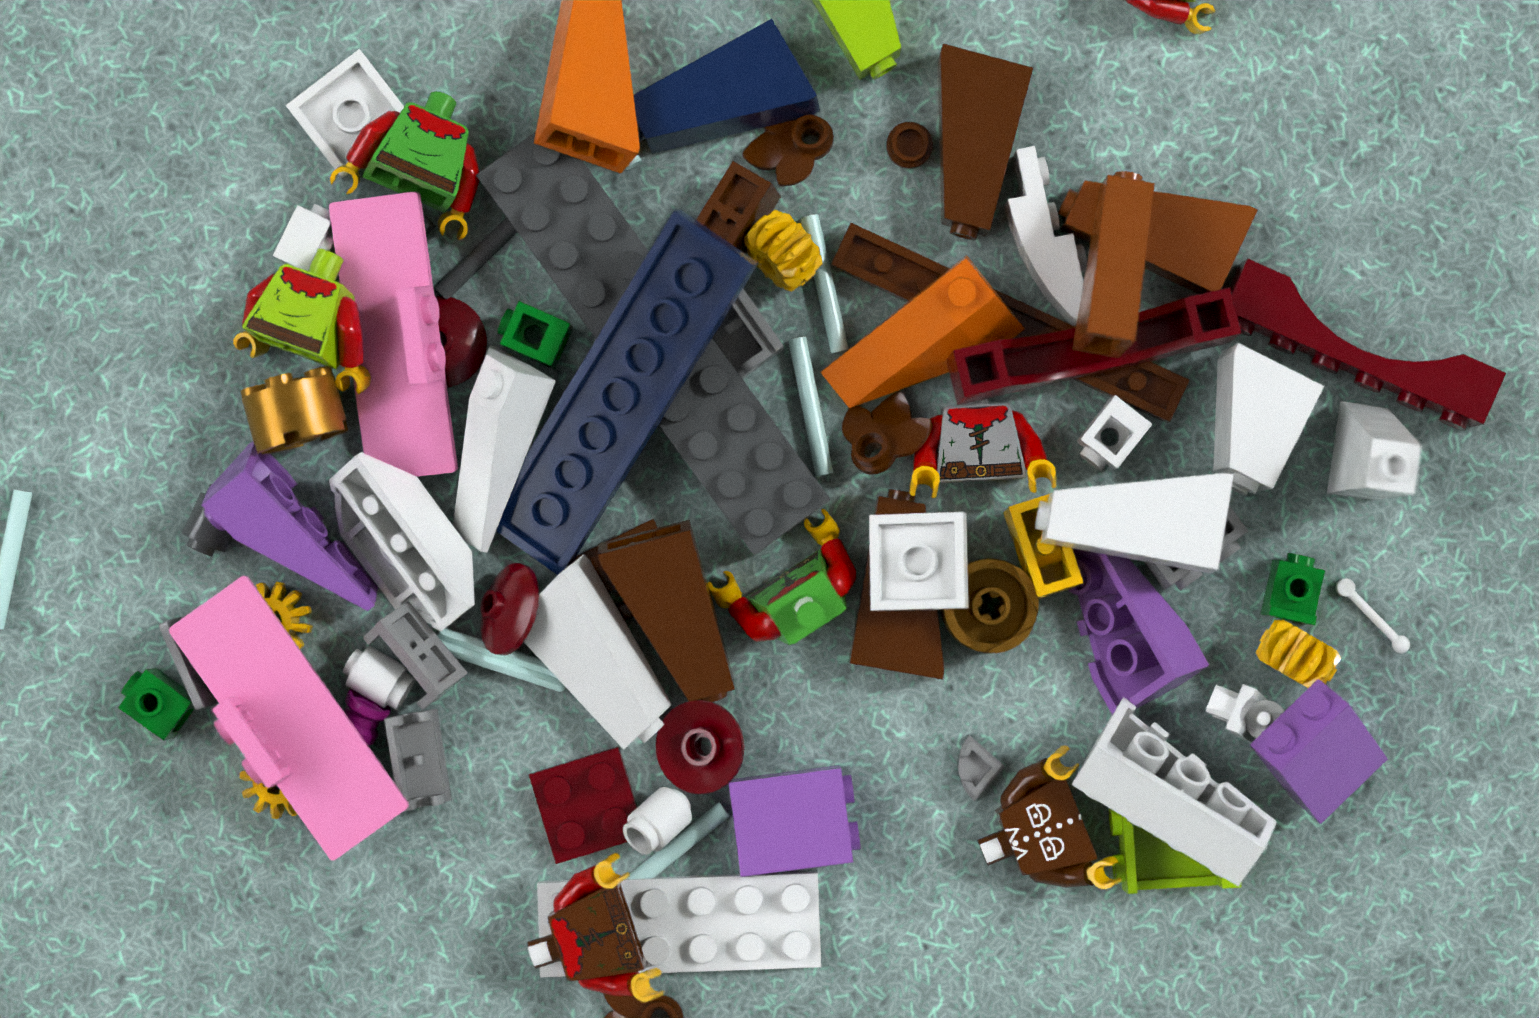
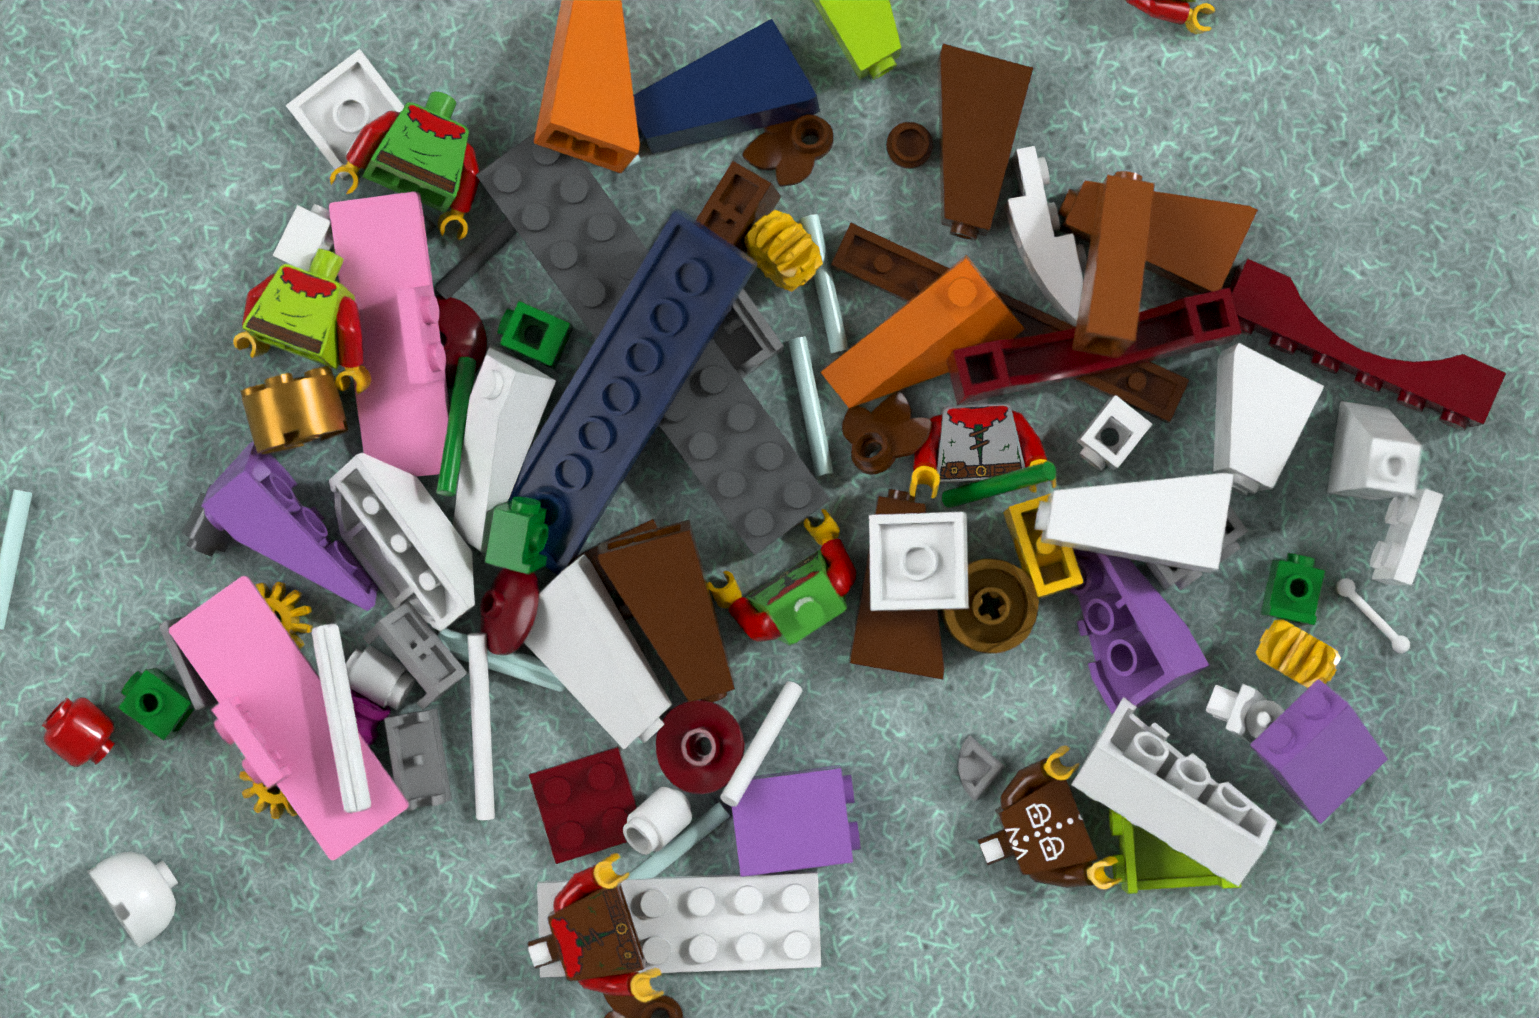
(78, 732): none -> red head
(137, 893): none -> white cylinder
(341, 718): none -> white axle
(456, 427): none -> green bar
(481, 726): none -> white bar
(518, 536): none -> green brick
(761, 744): none -> white bar
(999, 484): none -> green bar
(1409, 530): none -> white plate

